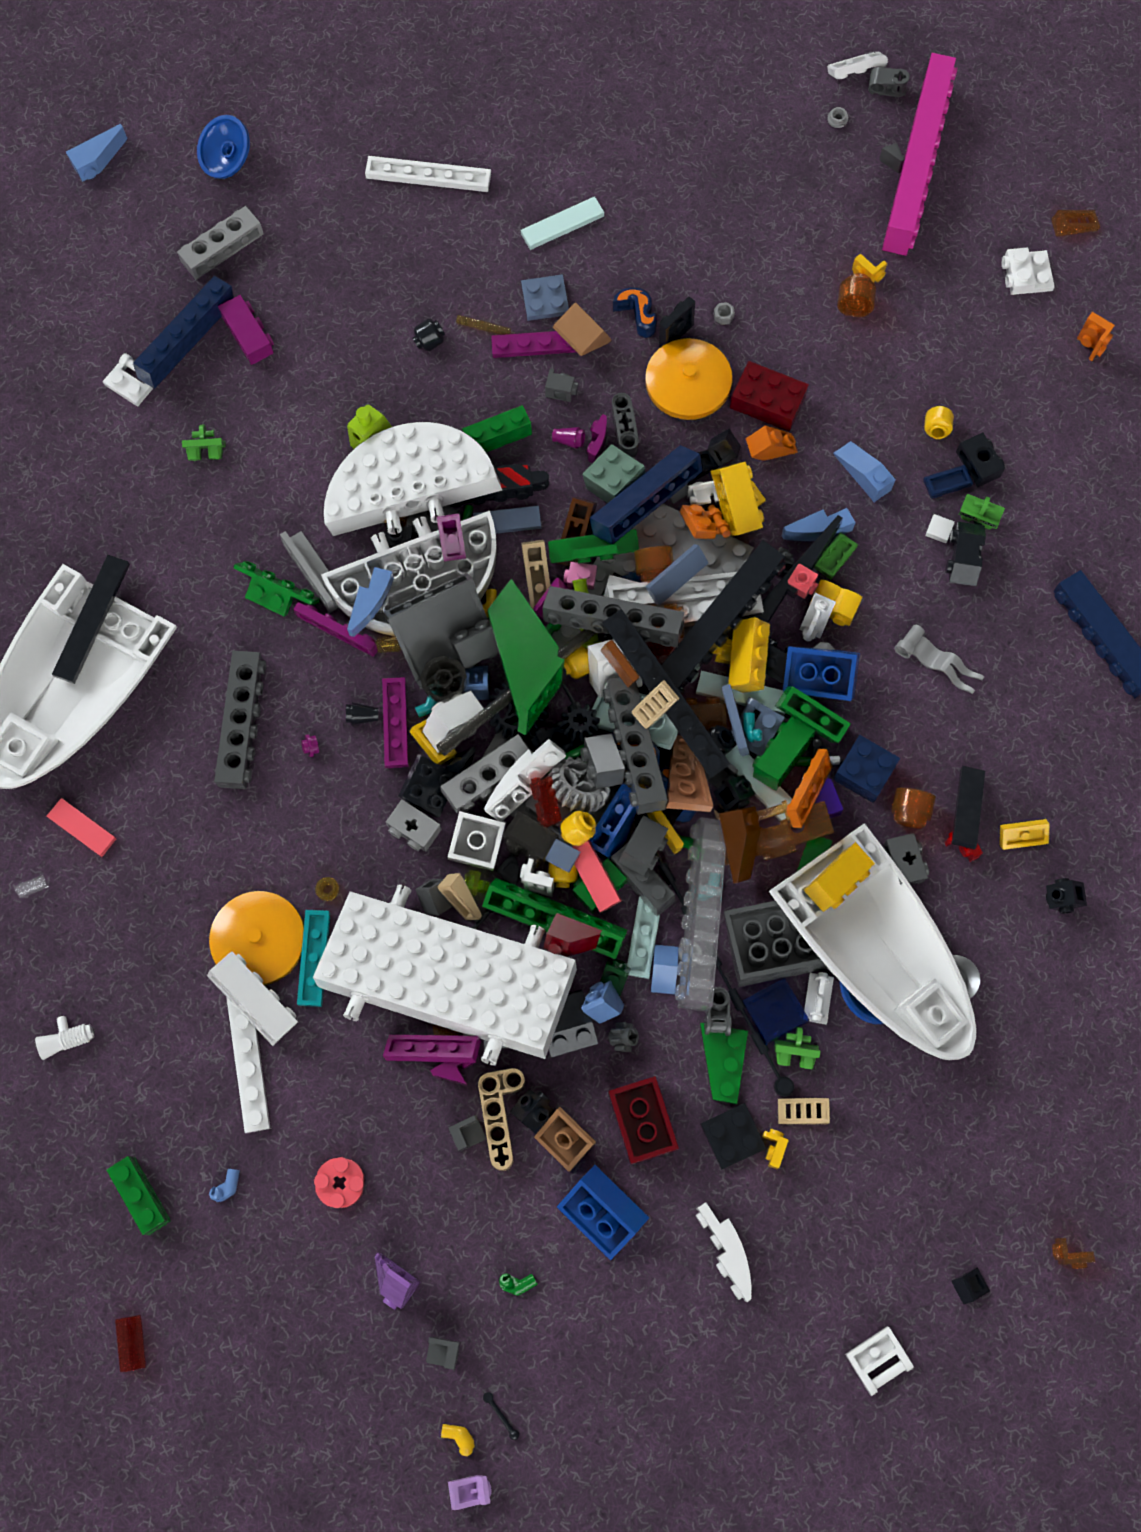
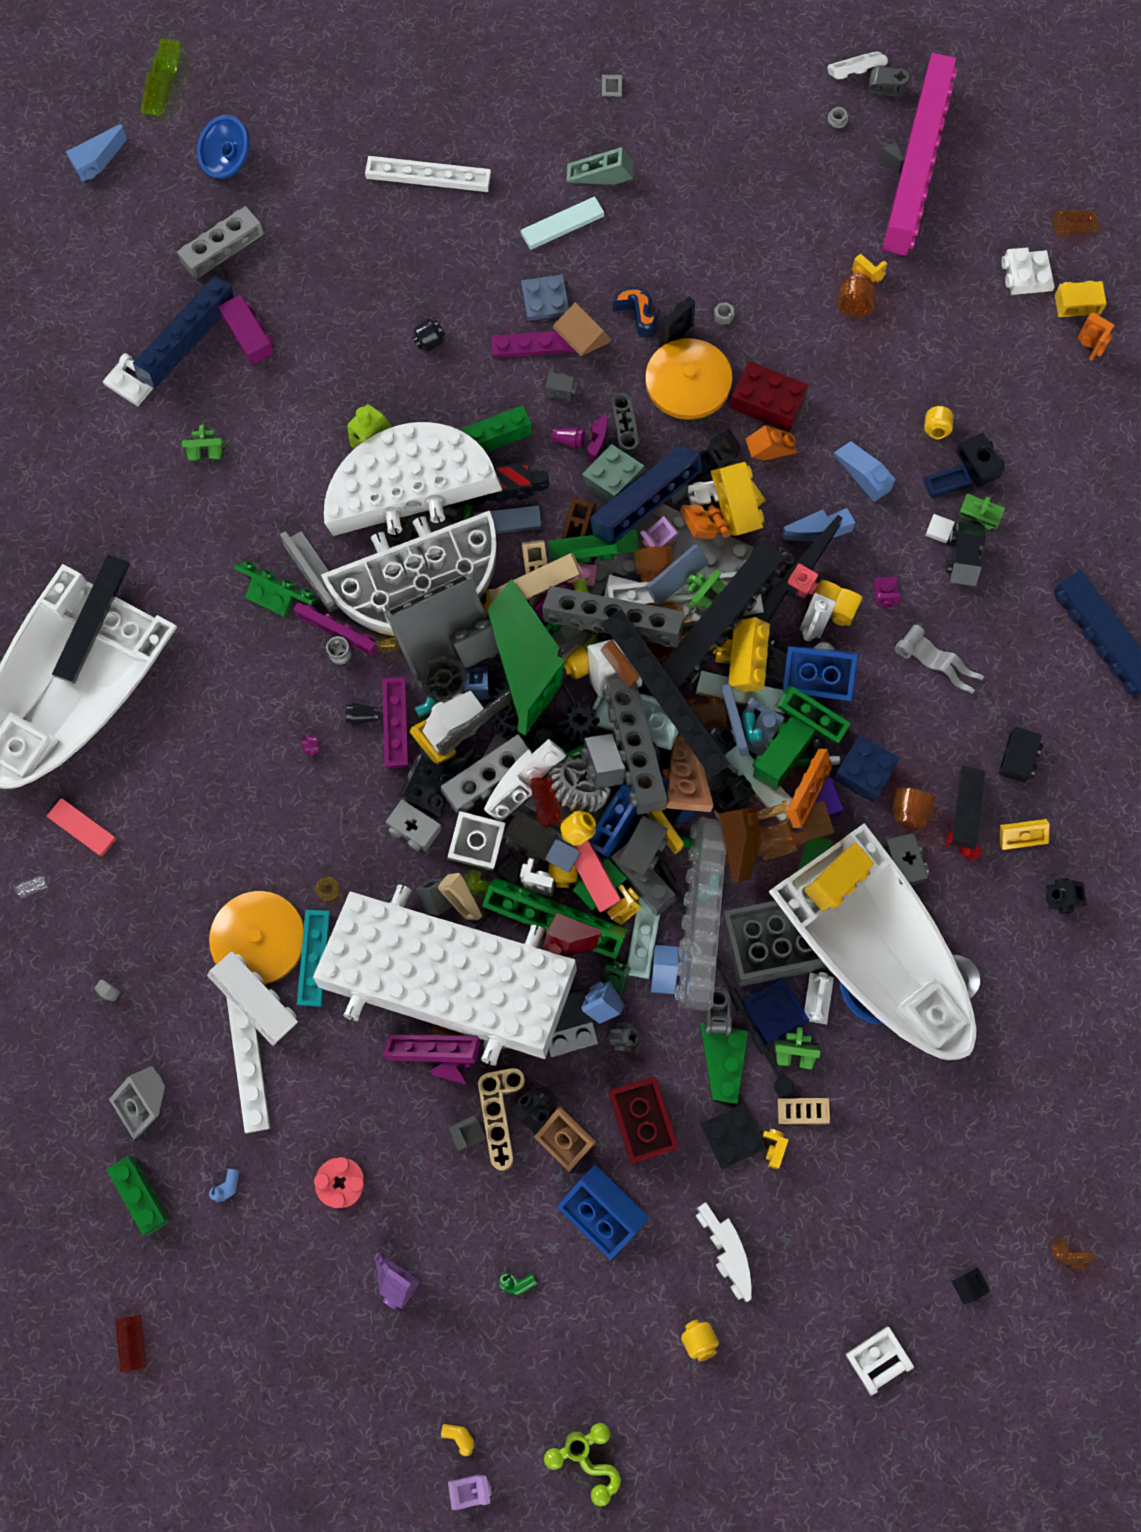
(65, 1039): white piece -> none
(107, 991): none -> light grey tile
(139, 1100): none -> light grey slope
(161, 77): none -> clear neon green slope
(241, 664): dark grey brick -> none
(336, 646): none -> light grey wheel
(370, 600): medium blue slope -> none
(443, 1352): dark grey panel -> none
(451, 537): magenta slope -> none
(483, 325): clear yellow piece -> none
(488, 1398): black hinge -> none
(541, 579): none -> tan slope
(600, 1435): none -> lime piece
(604, 168): none -> sand green slope
(611, 85): none -> light grey slope
(627, 907): none -> yellow bracket
(650, 708): tan slope -> none
(659, 534): none -> lavender bracket
(700, 599): none -> bright green hips
(700, 1340): none -> yellow head
(836, 555): bright green plate -> none
(886, 591): none -> magenta bracket
(1021, 754): none -> black brick
(1080, 298): none -> yellow brick

